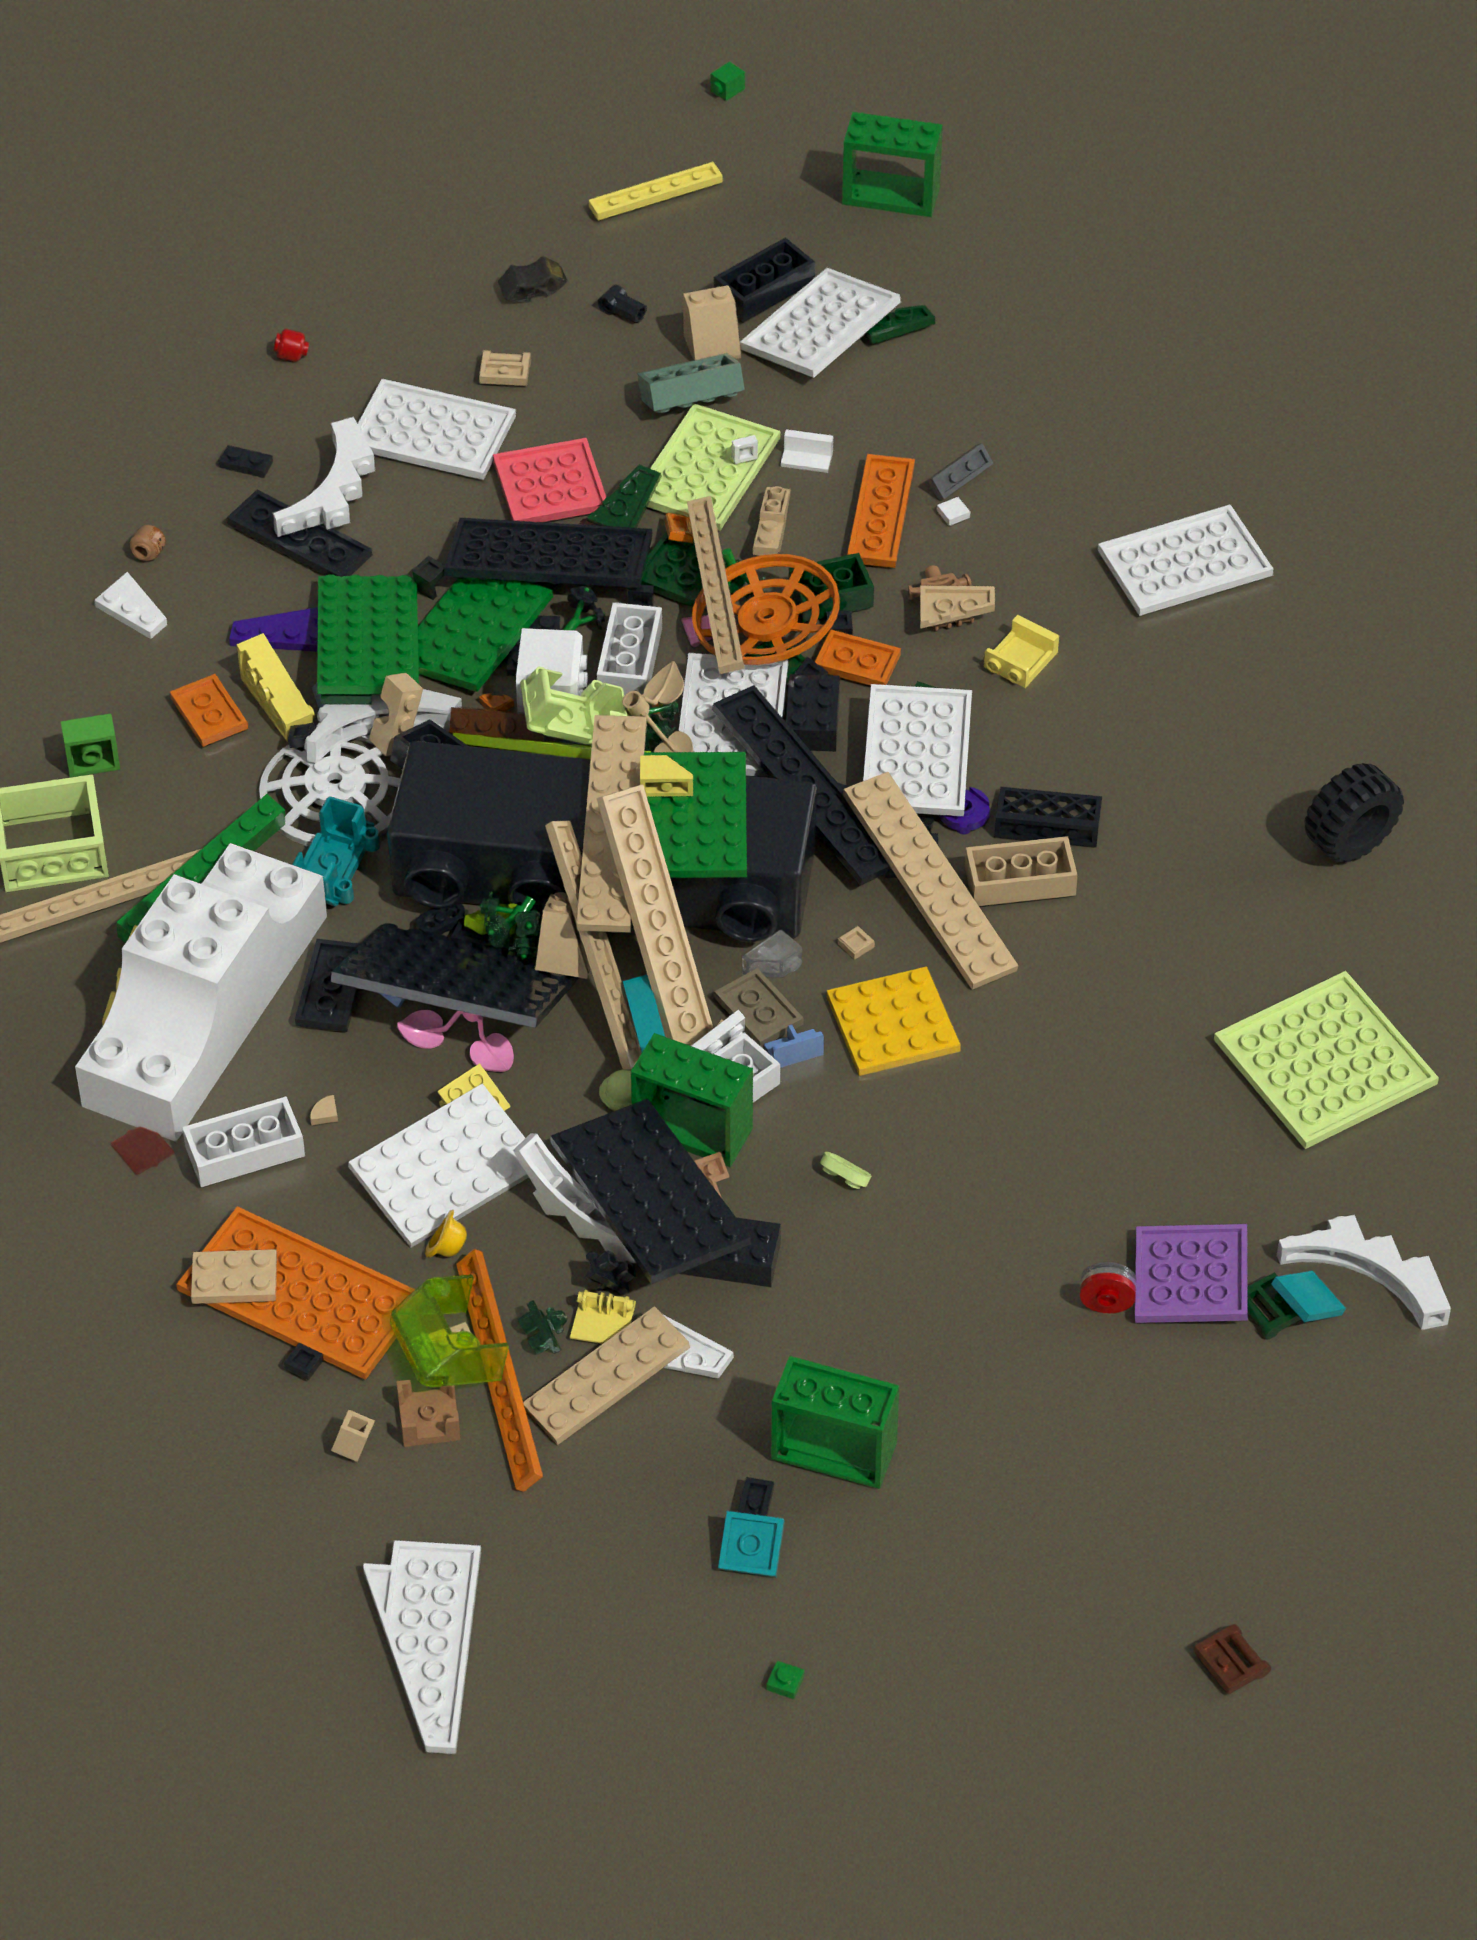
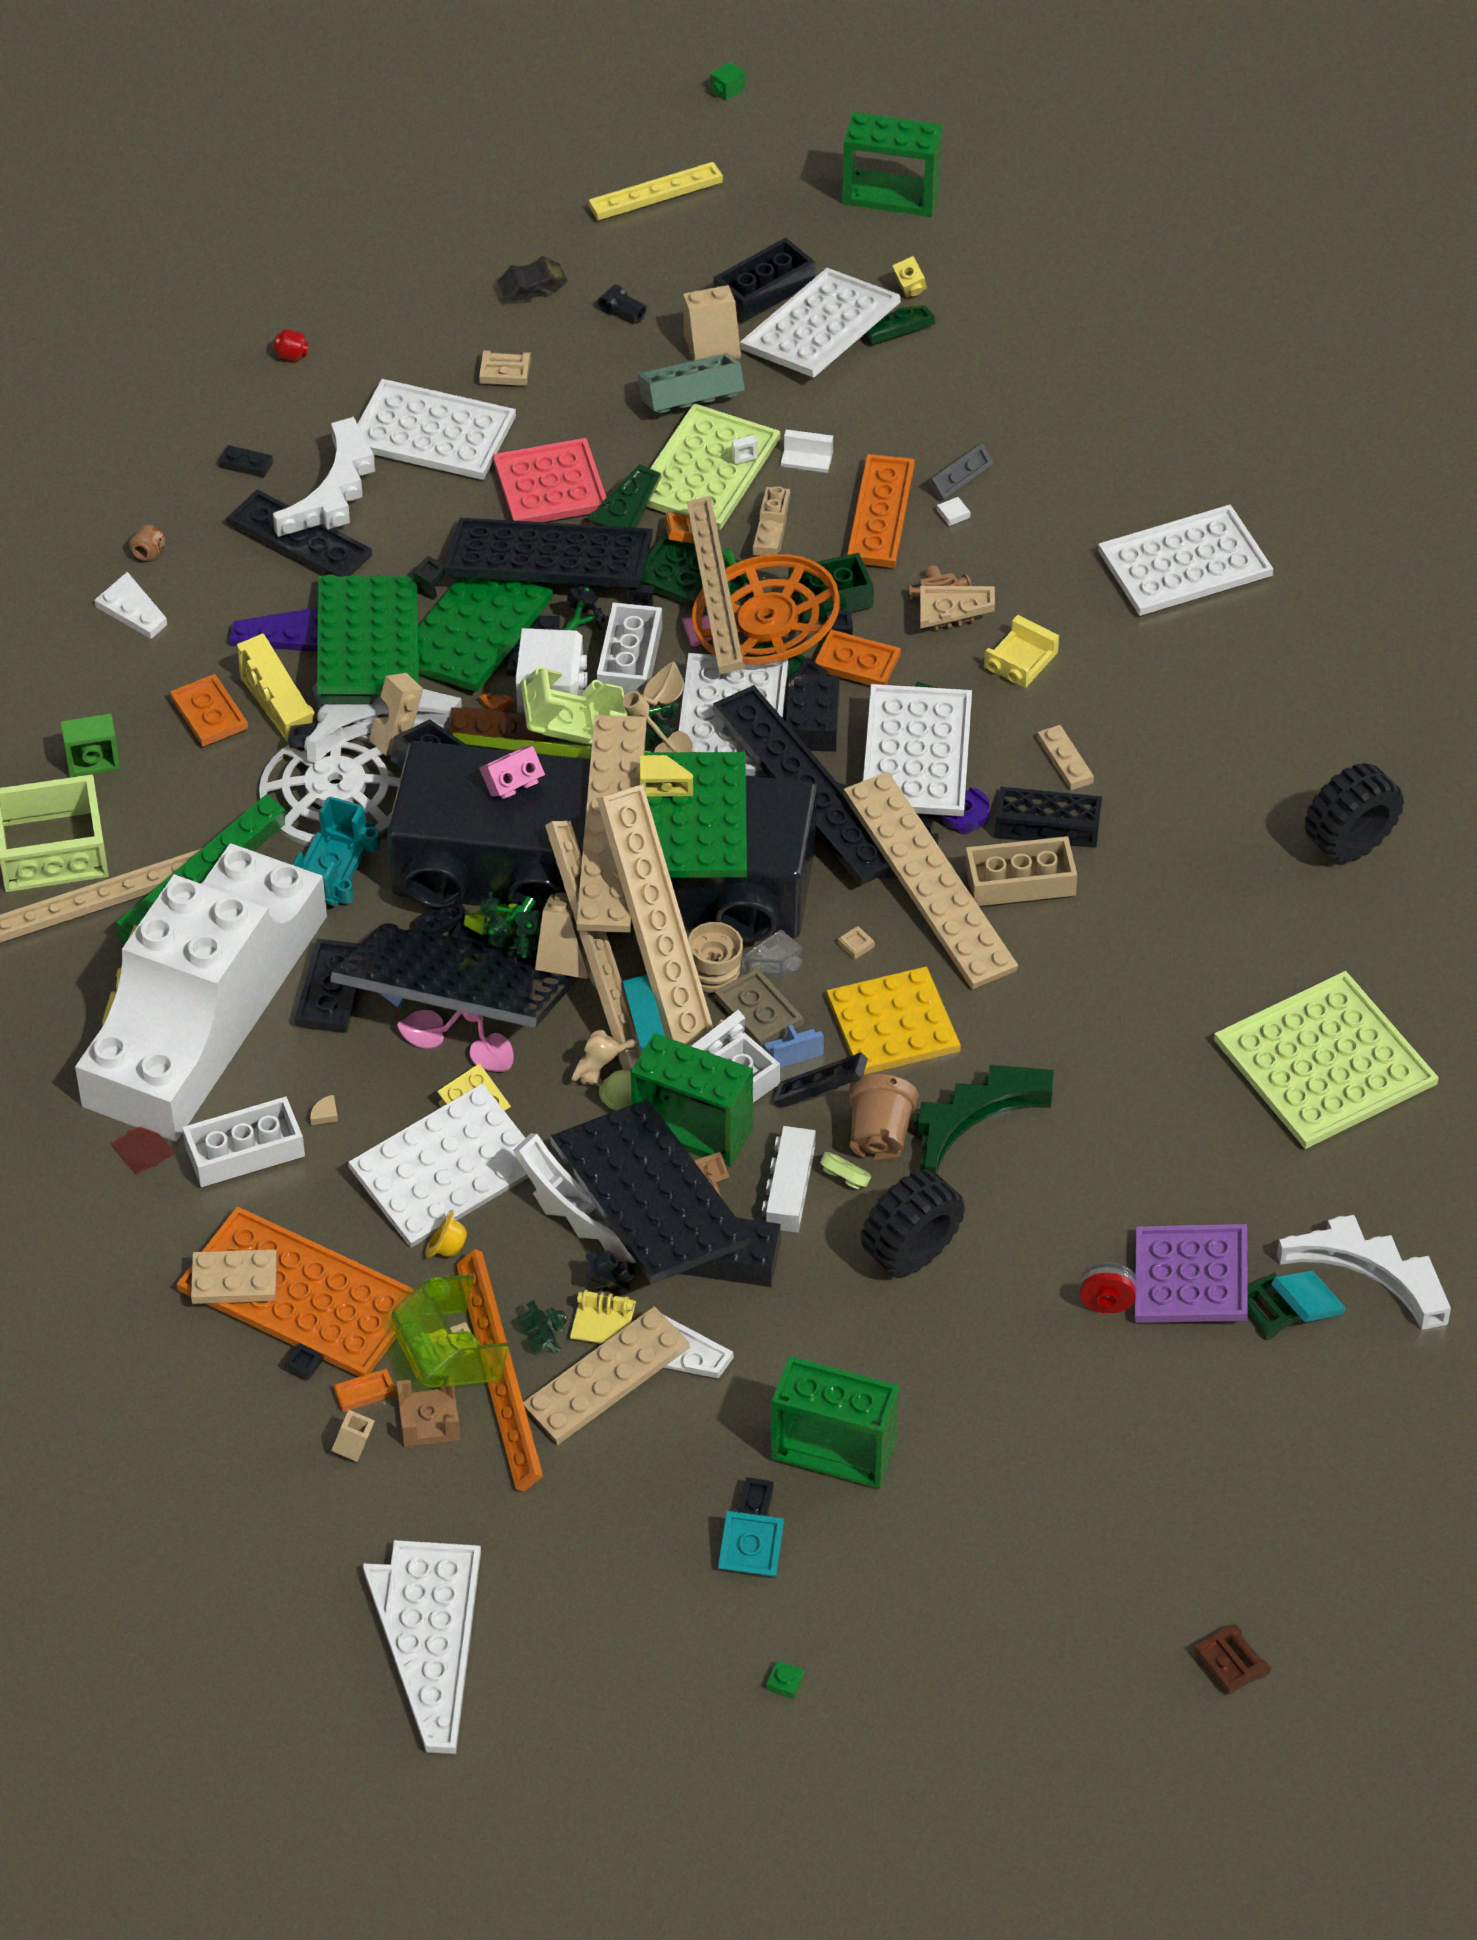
(364, 1390): none -> orange tile
(512, 771): none -> bright pink brick
(599, 1051): none -> tan animal
(716, 954): none -> tan wheel
(790, 1178): none -> white brick
(821, 1080): none -> black plate
(881, 1115): none -> medium nougat piece
(909, 277): none -> light yellow brick
(912, 1223): none -> black tyre
(1002, 1091): none -> dark green arch
(1065, 757): none -> tan plate

